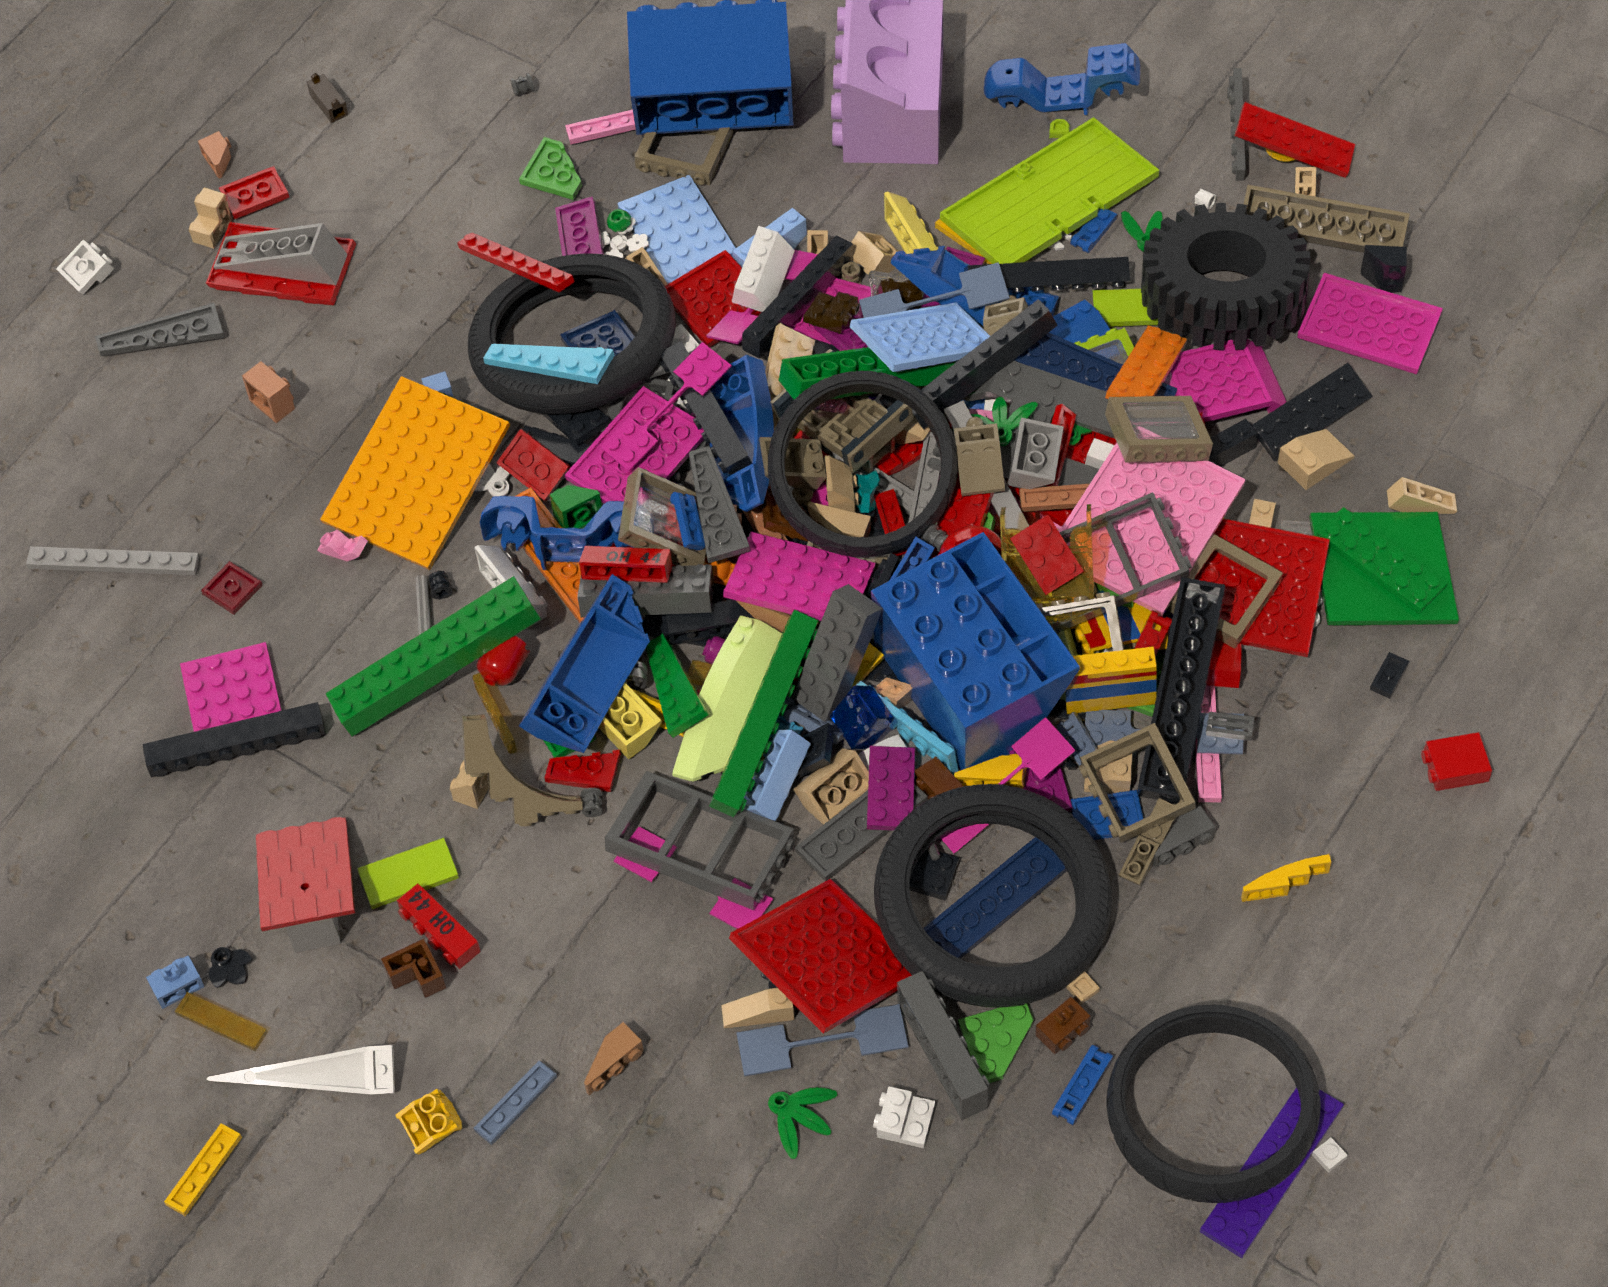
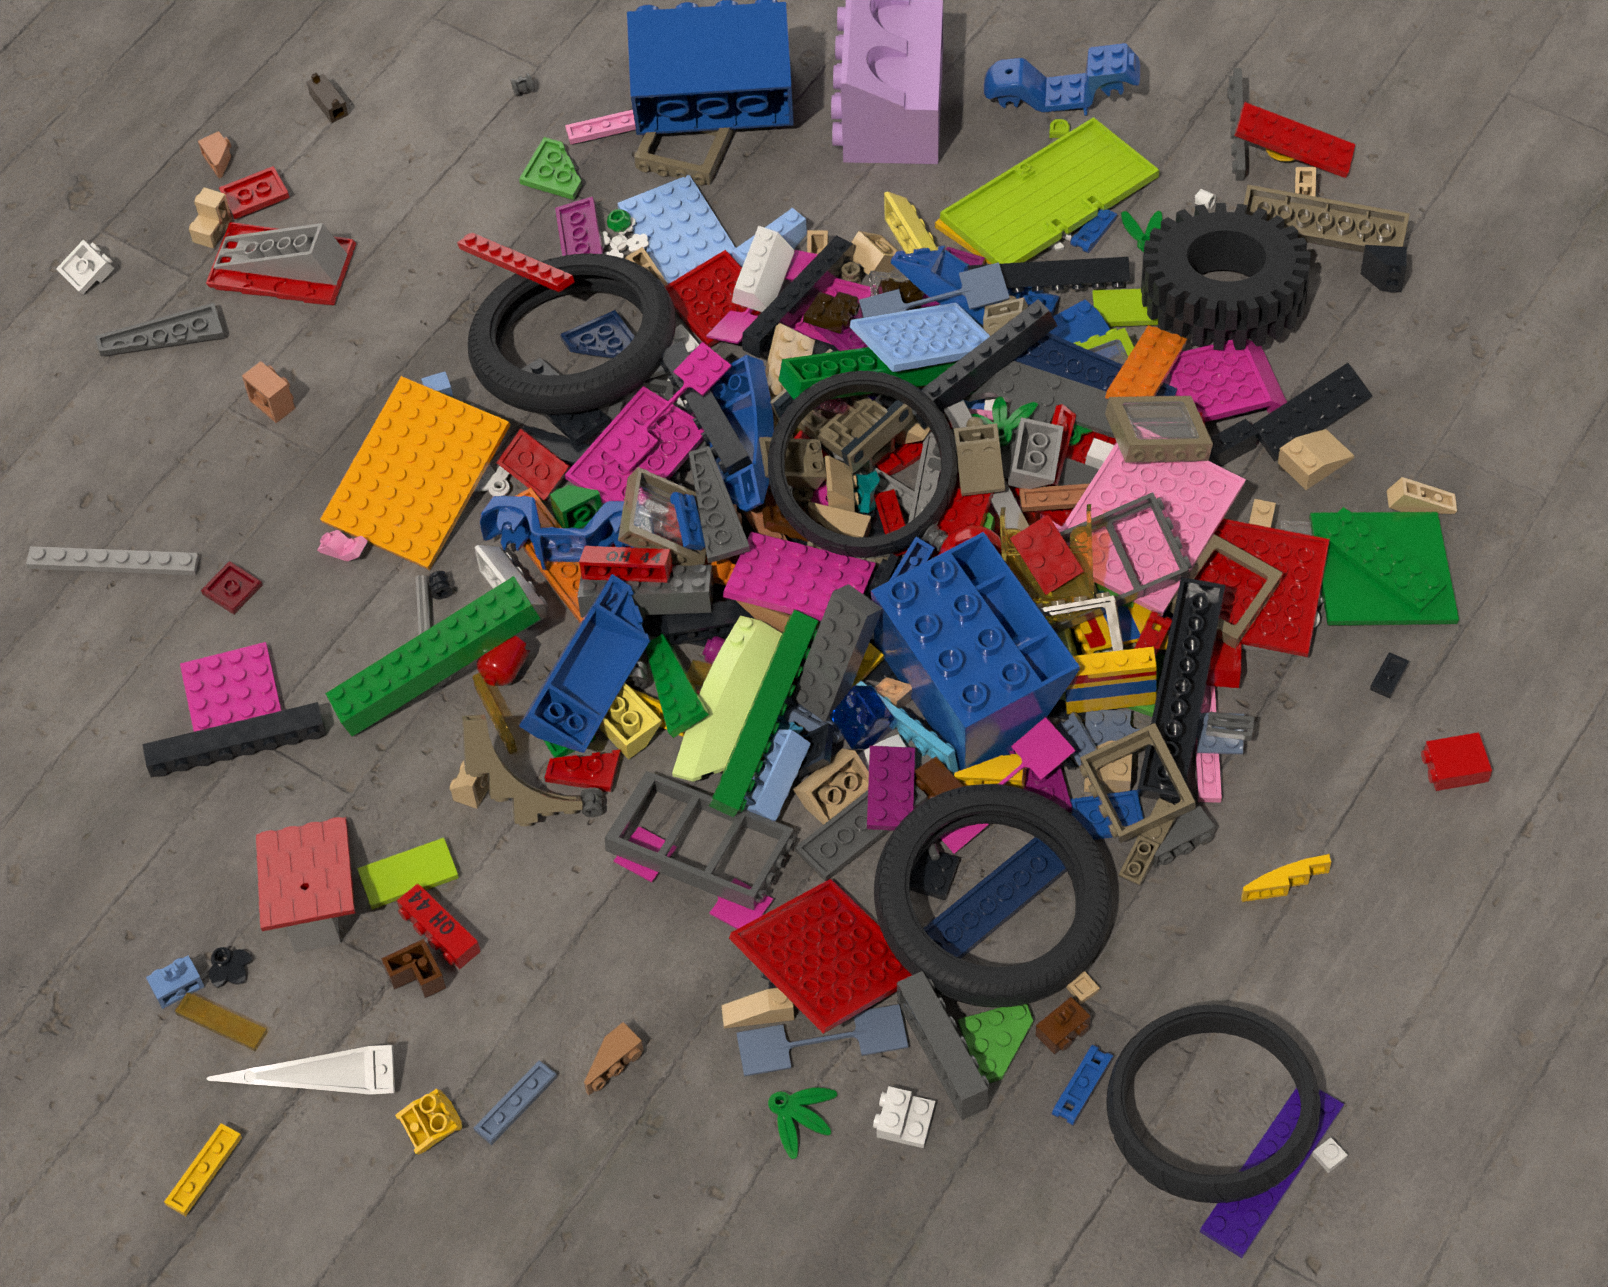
(562, 362): medium azure wing -> none
(1370, 323): dark pink plate -> none

